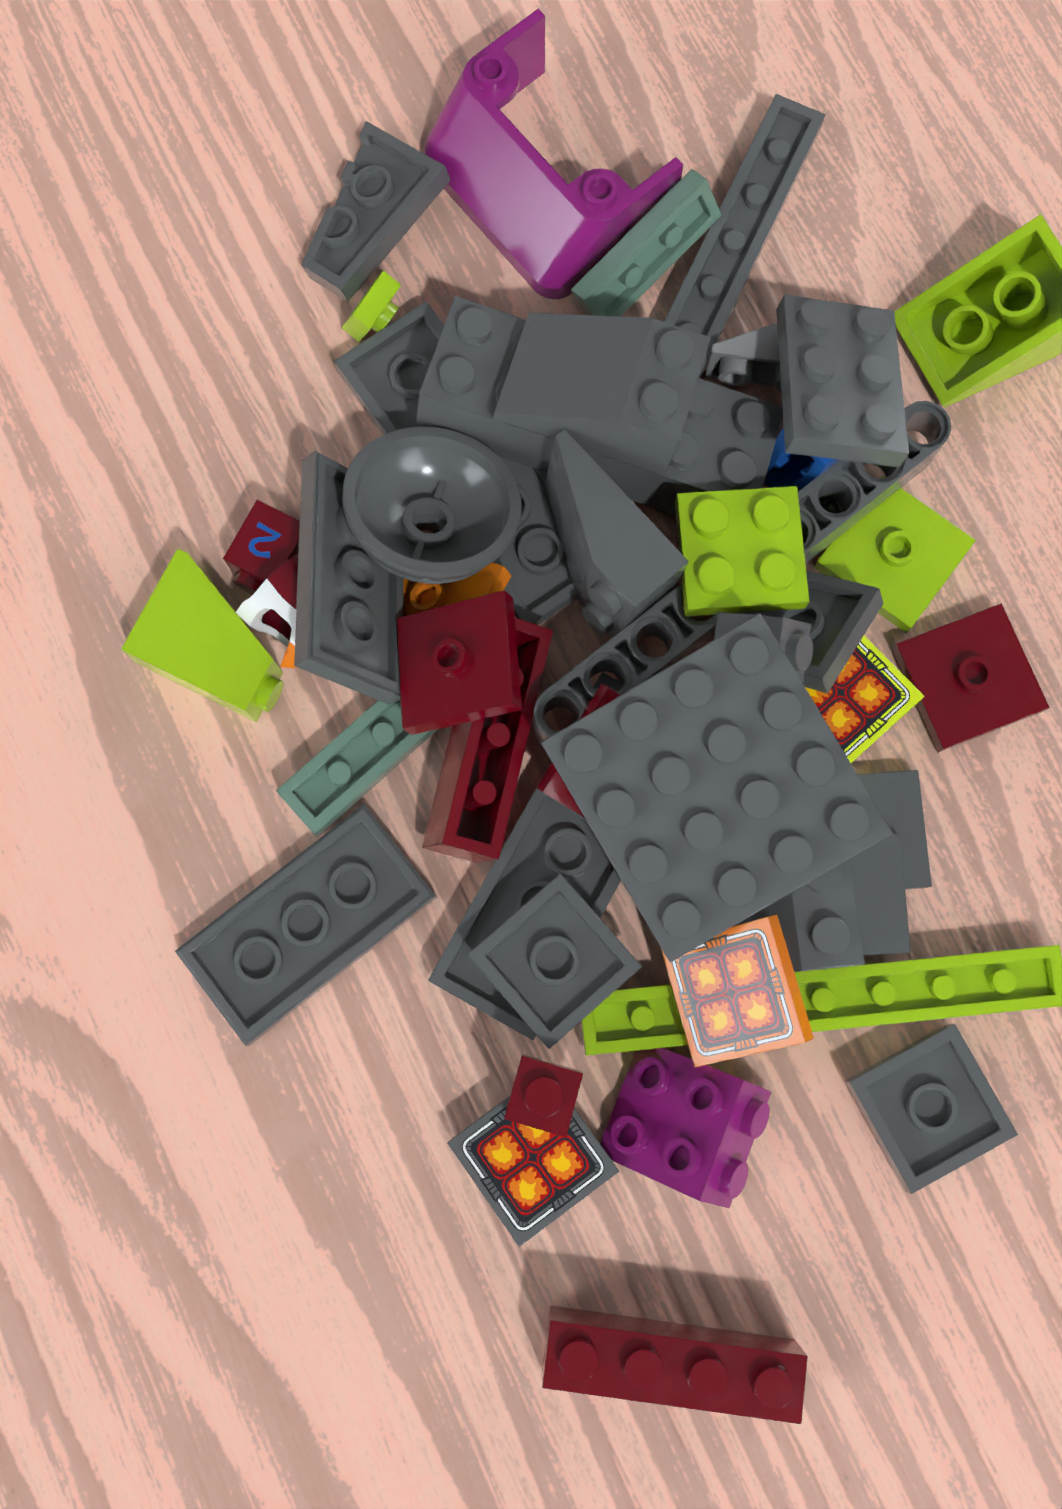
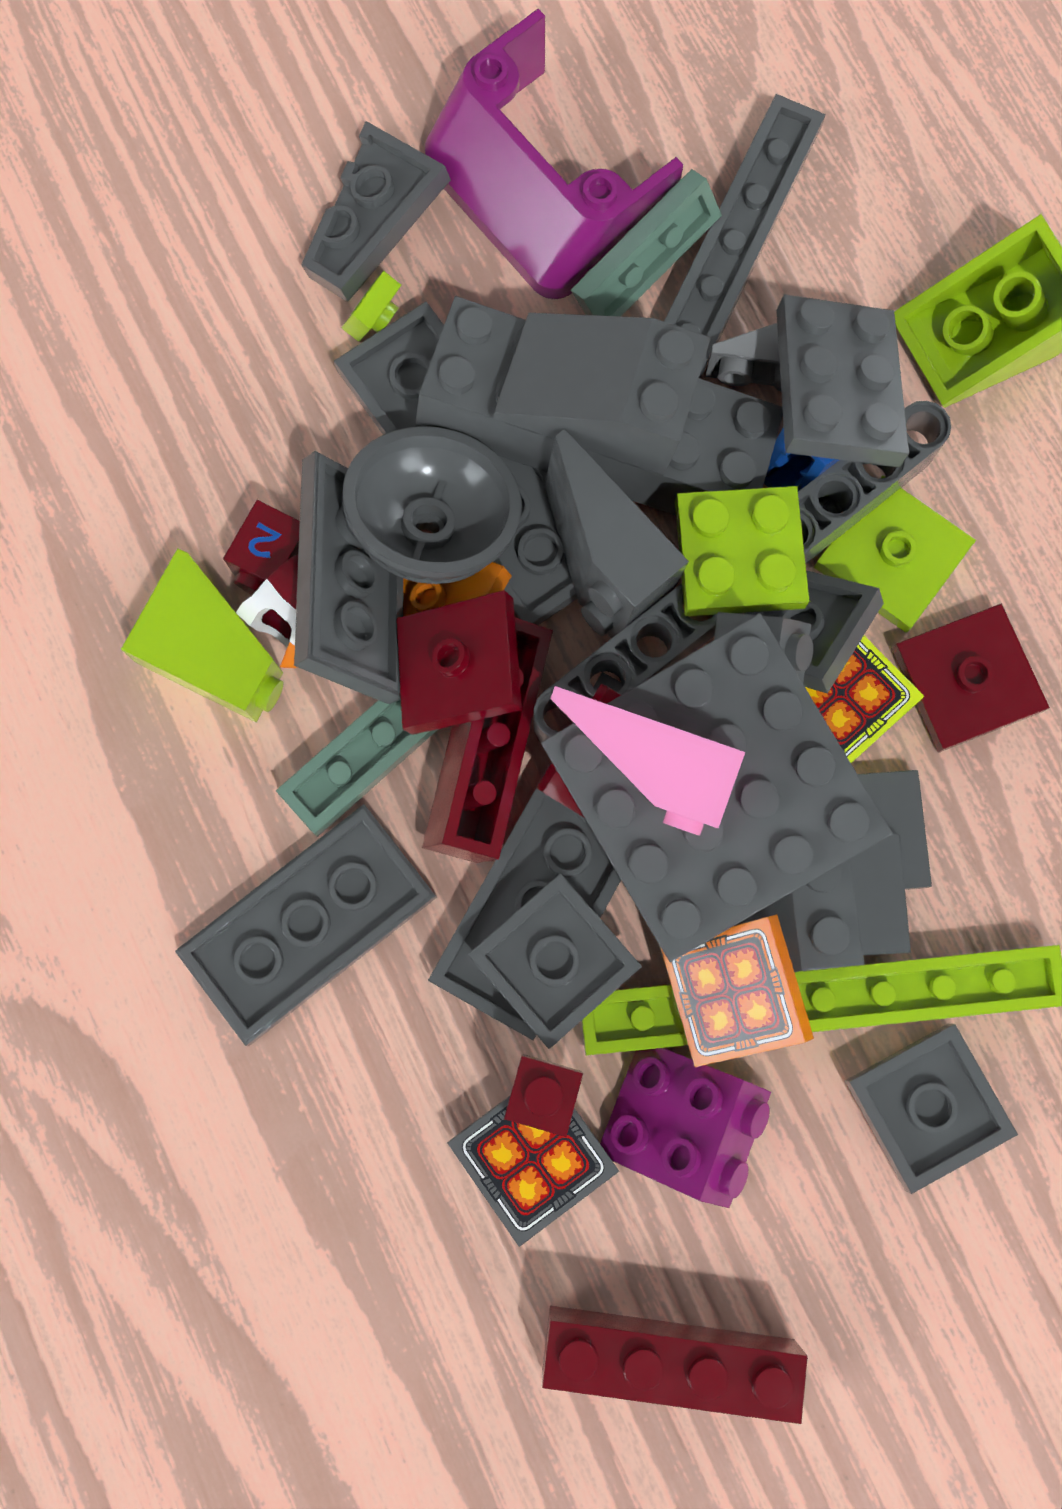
(666, 764): none -> bright pink slope

